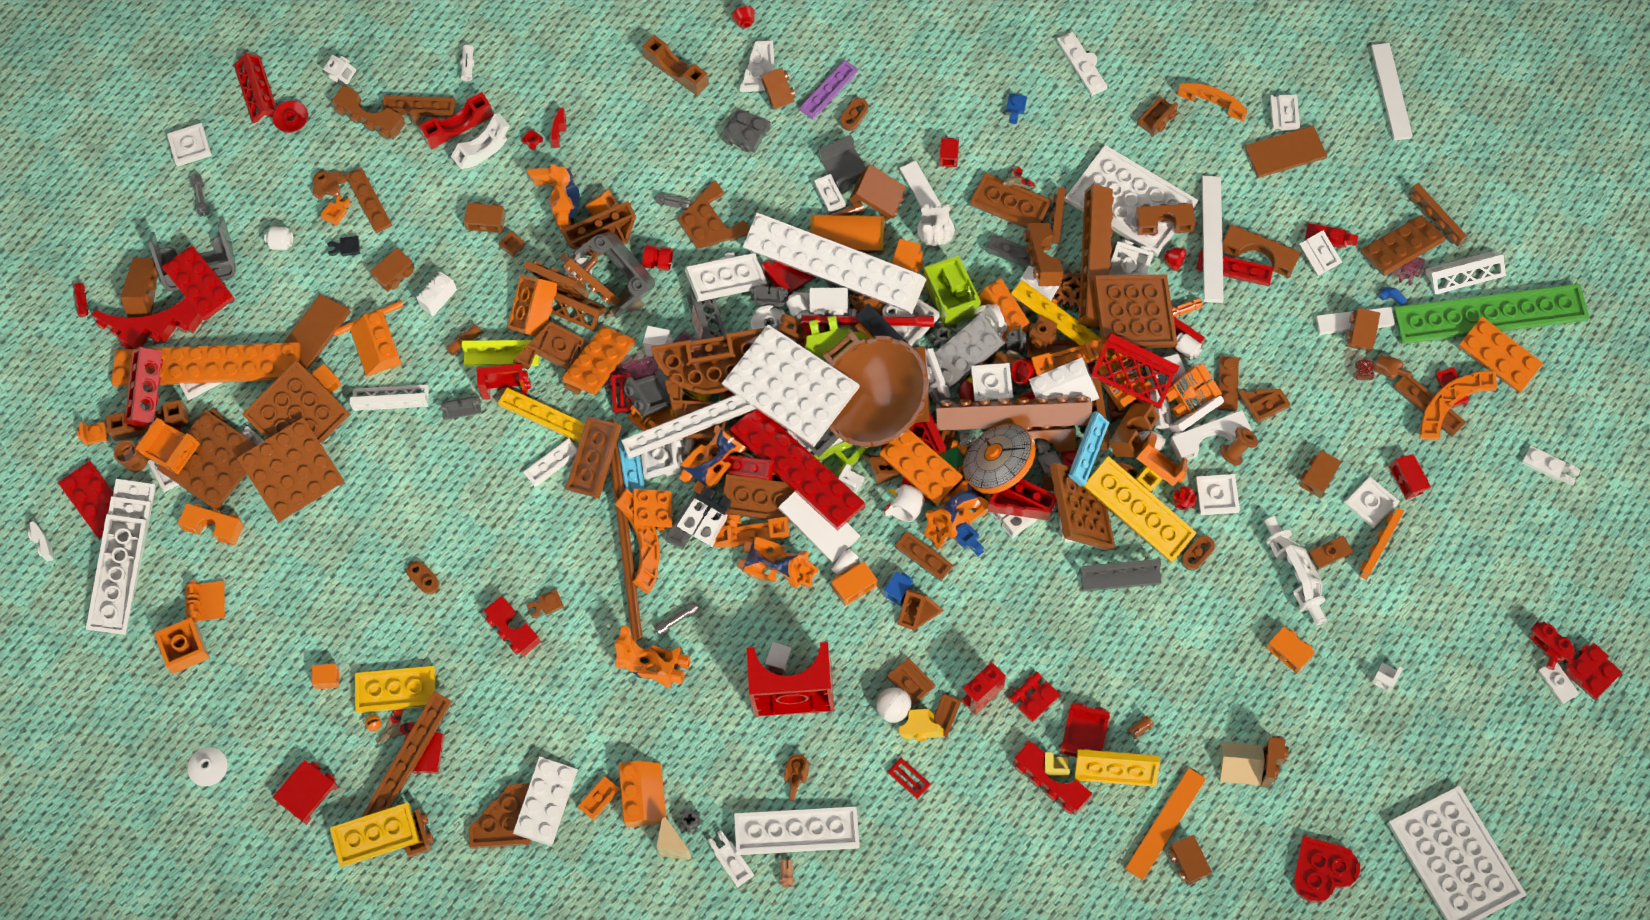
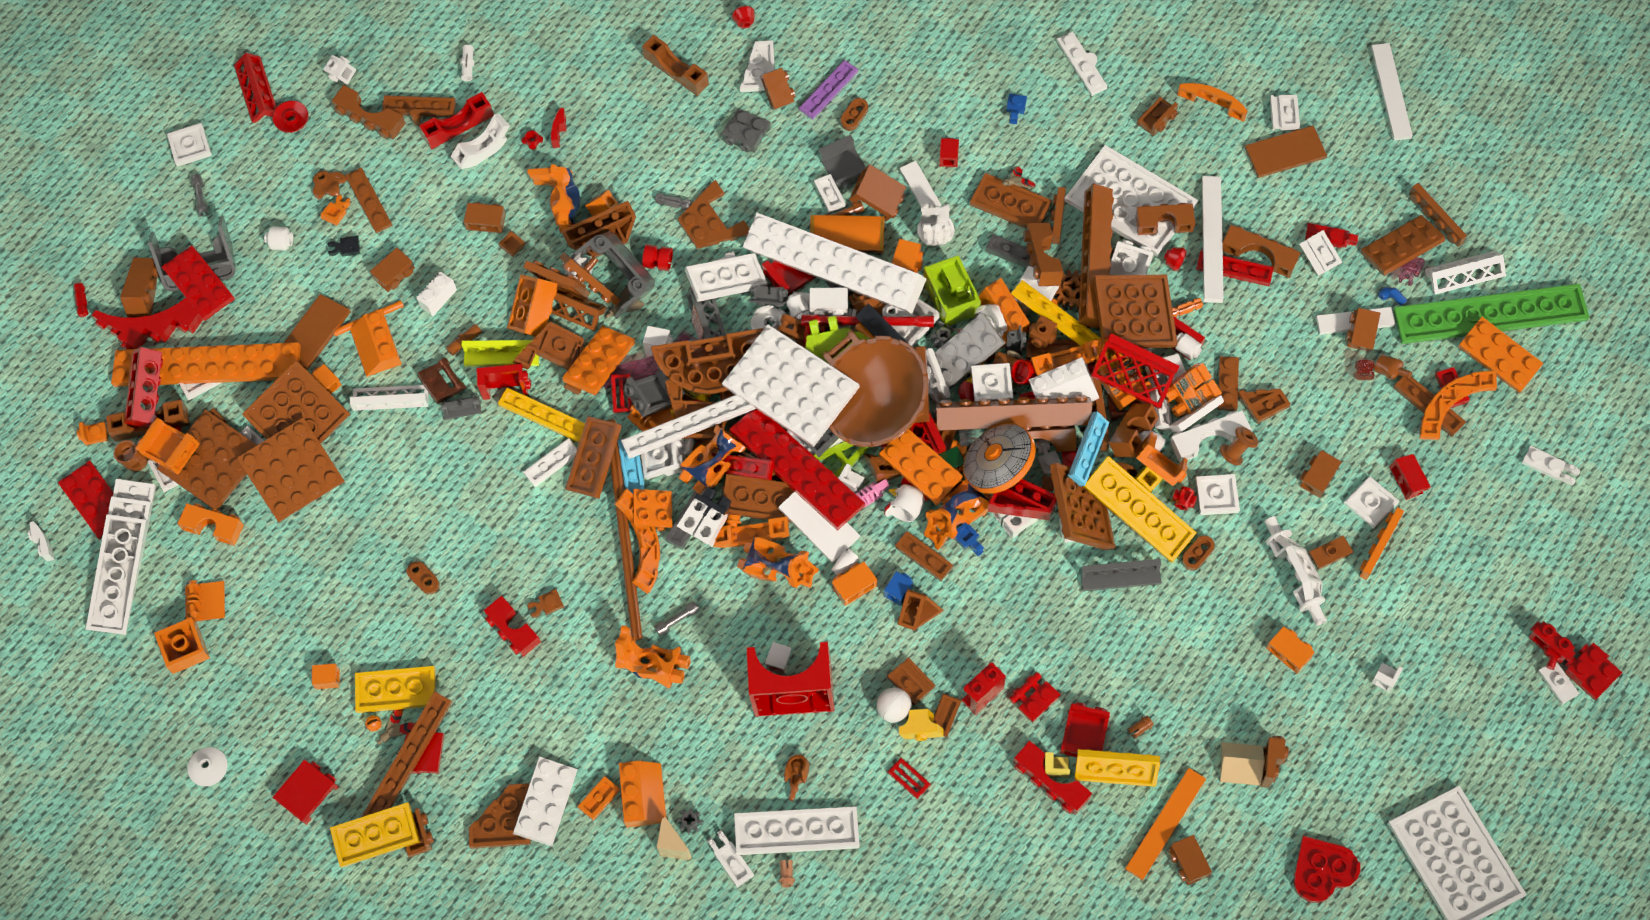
(437, 385): none -> copper plate
(872, 492): none -> bright pink hinge

